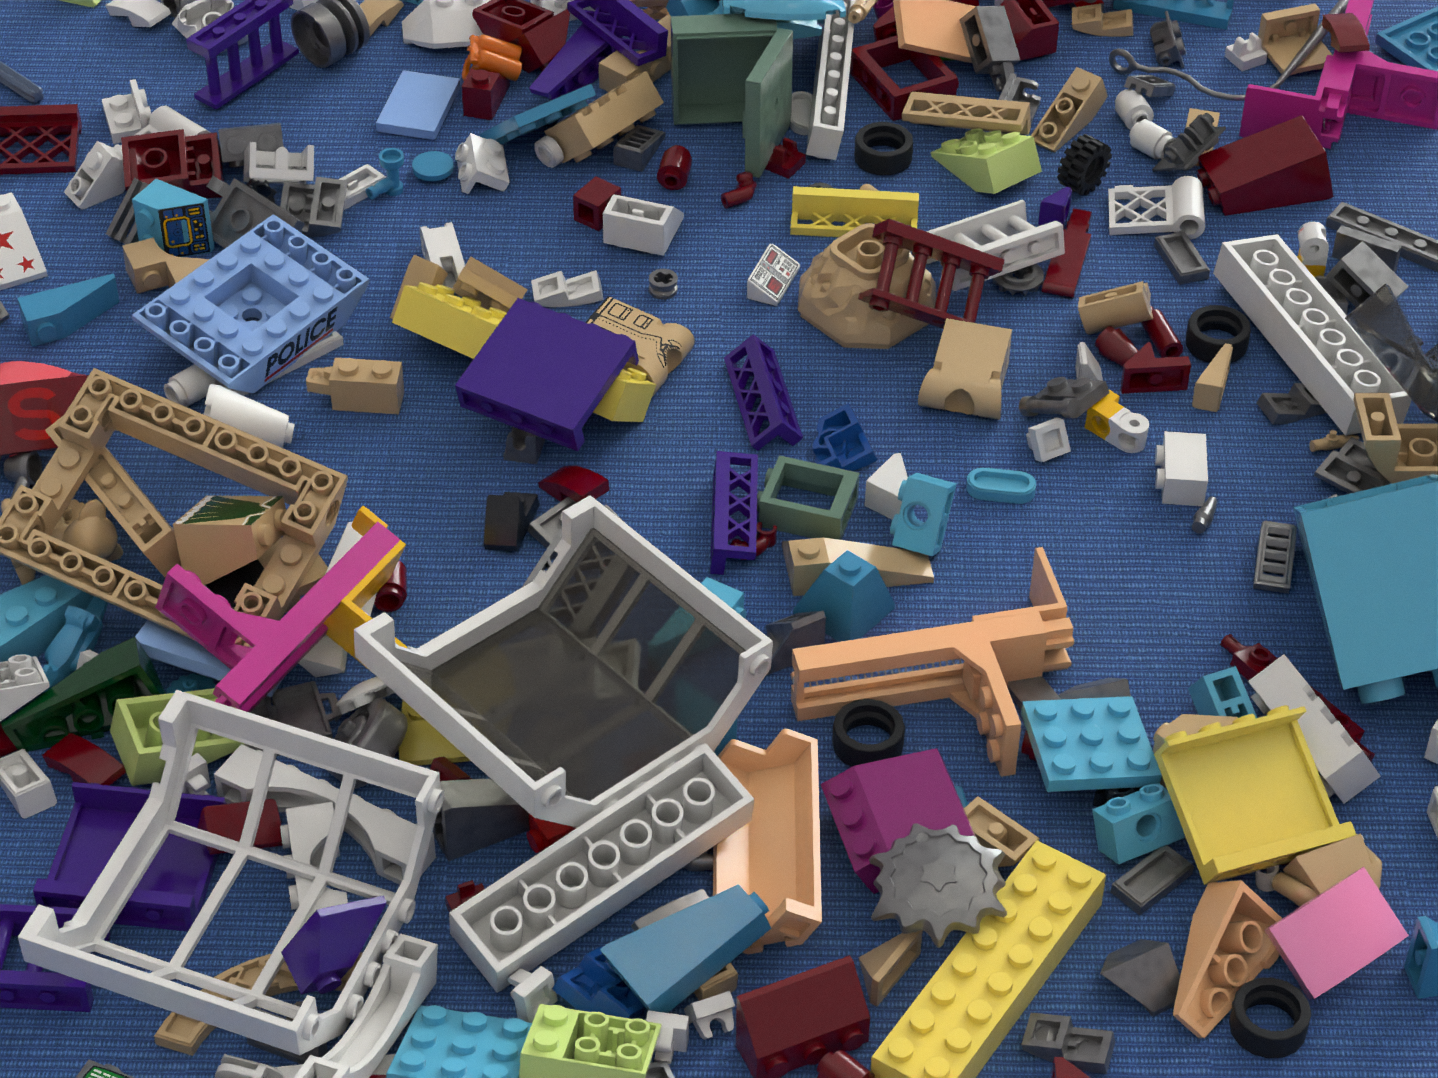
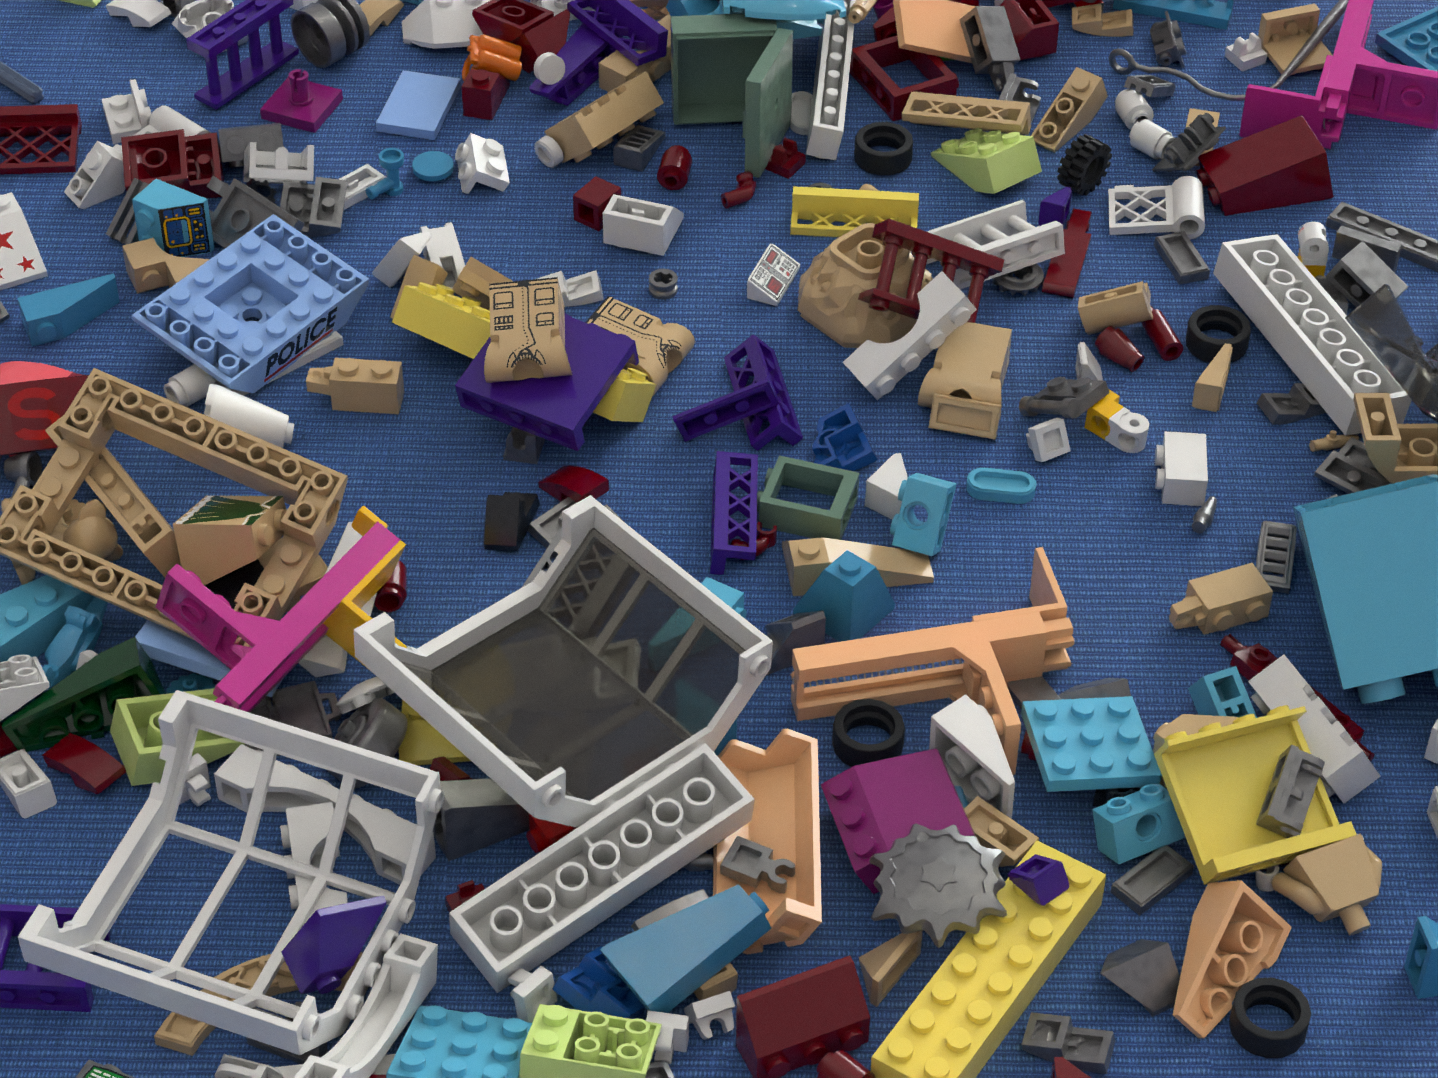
(172, 886): dark purple panel -> none
(229, 822): dark red slope -> none
(301, 102): none -> magenta tile
(399, 257): none -> white slope
(526, 331): none -> tan piece
(540, 115): dark azure plate -> none
(549, 68): none -> white tile
(726, 409): none -> dark purple slope
(753, 862): none -> flat silver plate
(884, 364): none -> white arch
(965, 416): none -> tan tile
(973, 753): none -> white slope
(1040, 878): none -> dark purple slope
(1151, 374): dark red slope -> none
(1223, 600): none -> tan hinge
(1290, 792): none -> flat silver hinge
(1336, 933): bright pink slope -> none
(1346, 32): dark red slope -> none

